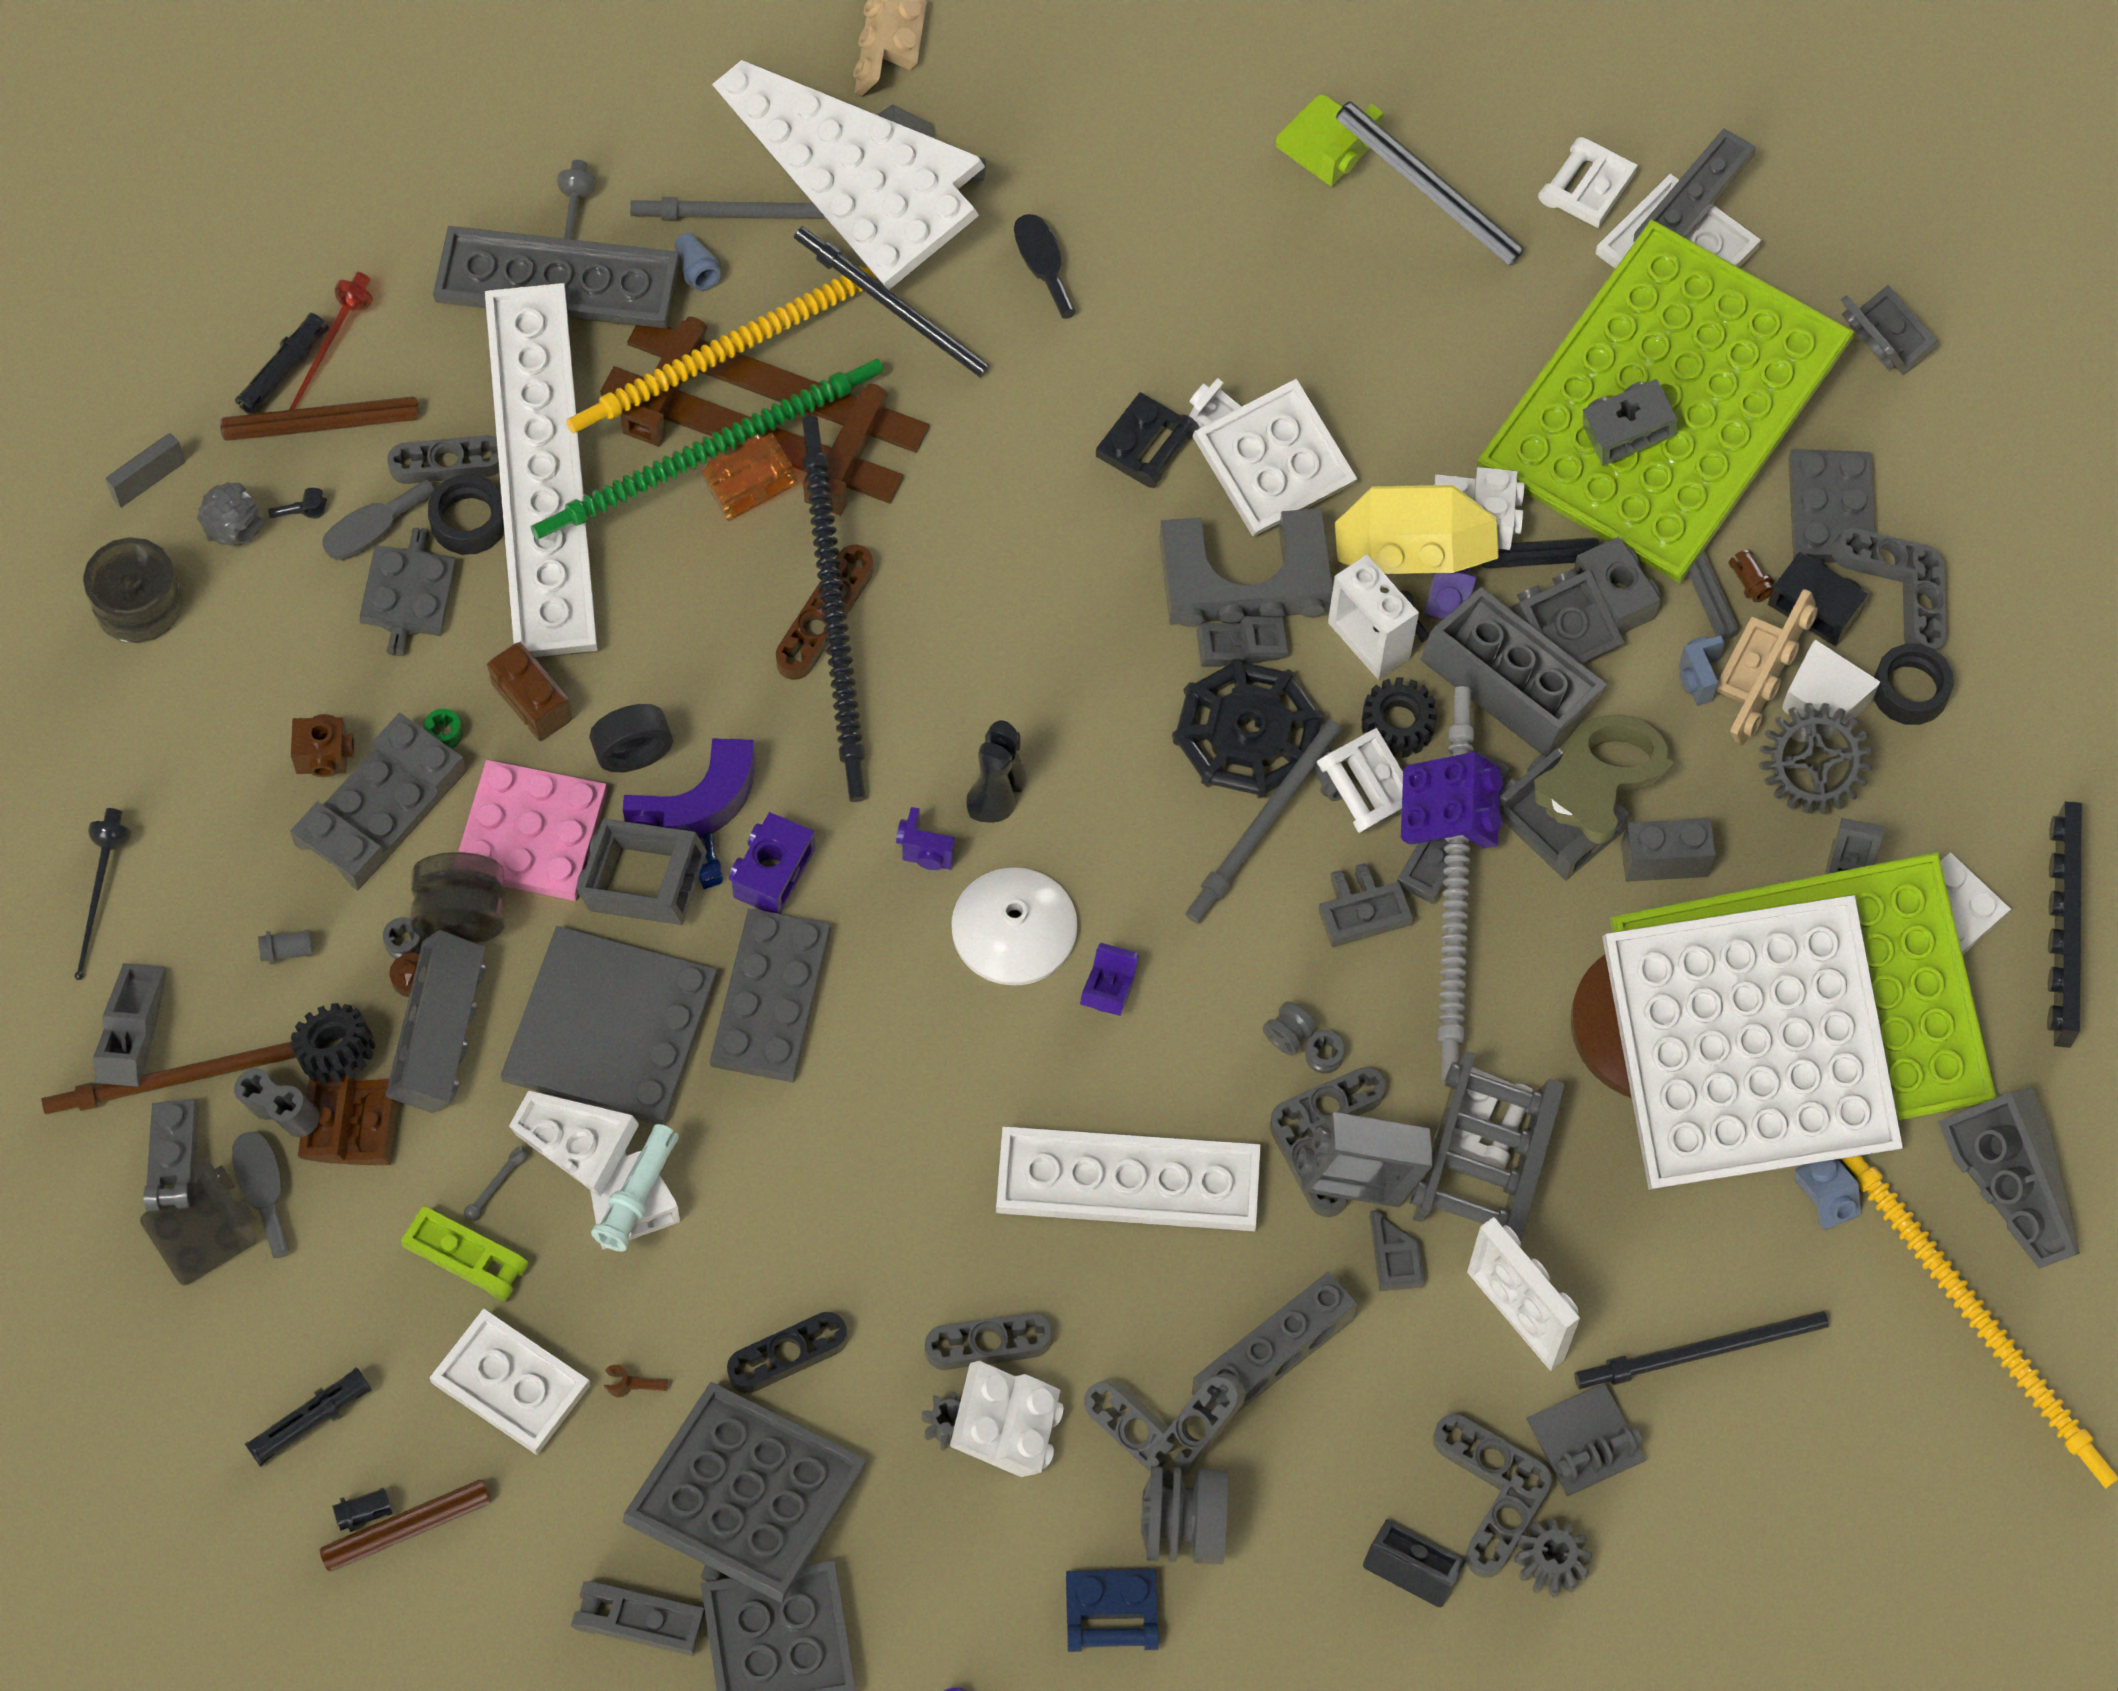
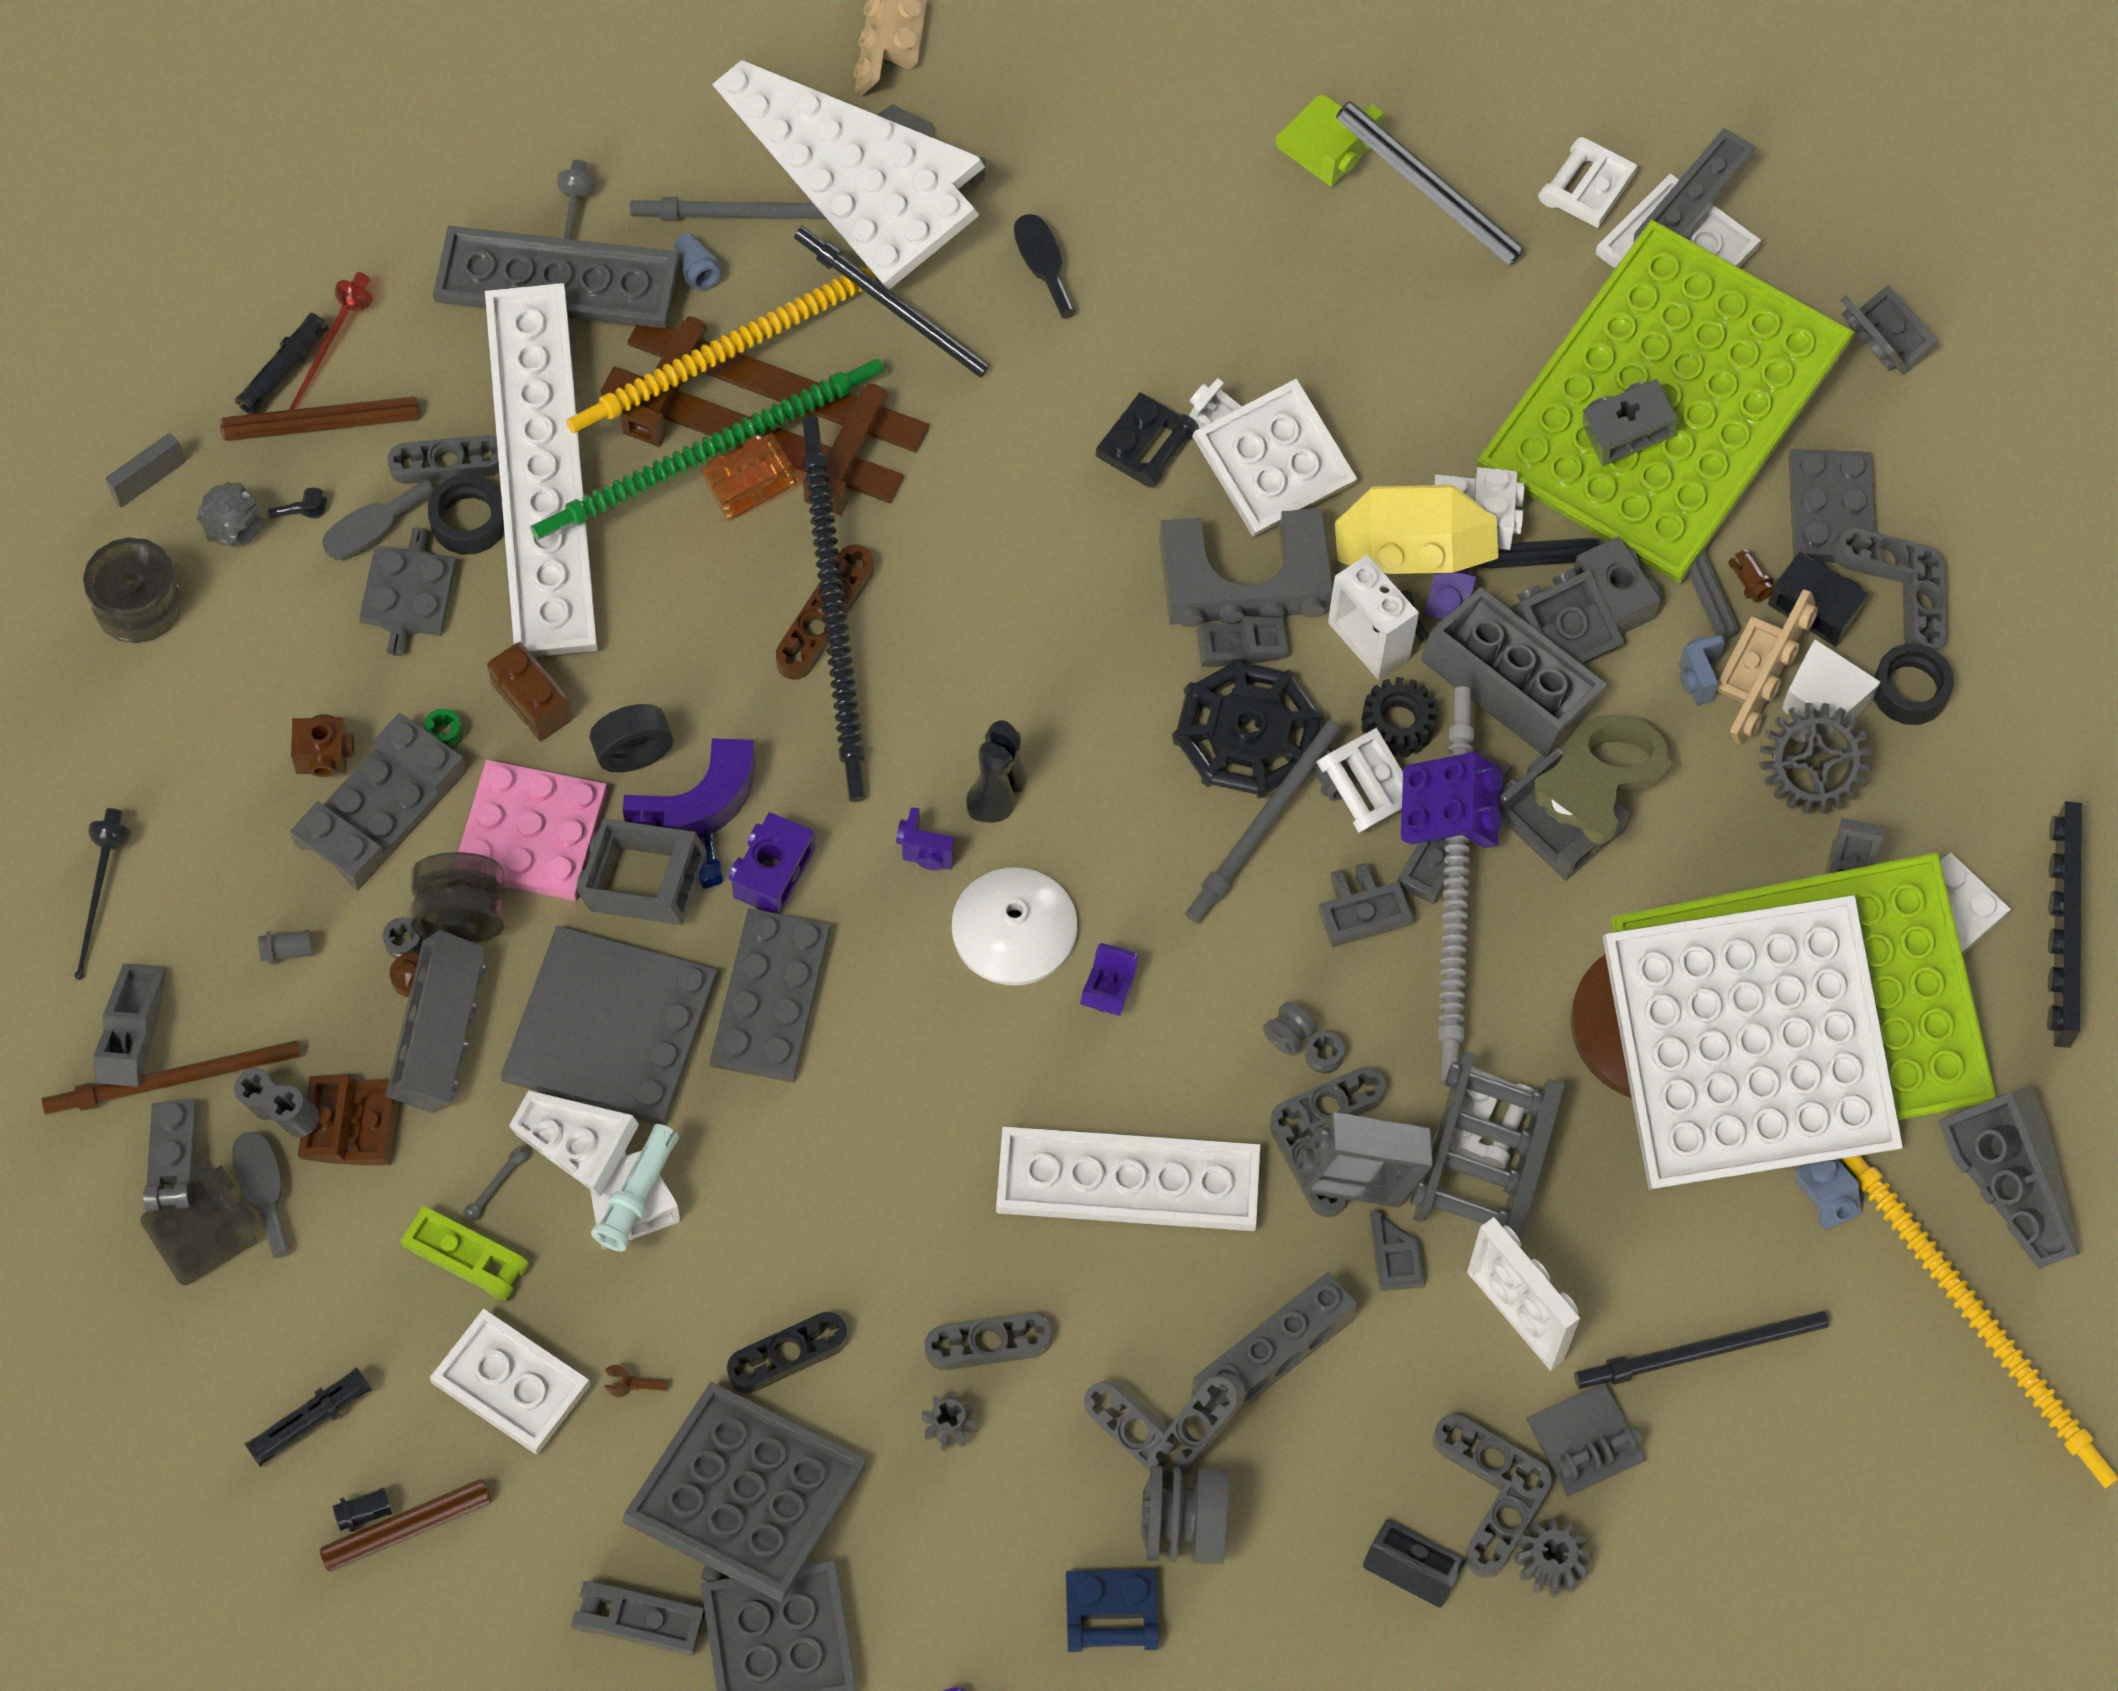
(325, 1028): black tyre -> none
(1007, 1419): white plate -> none
(1668, 849): dark grey brick -> none

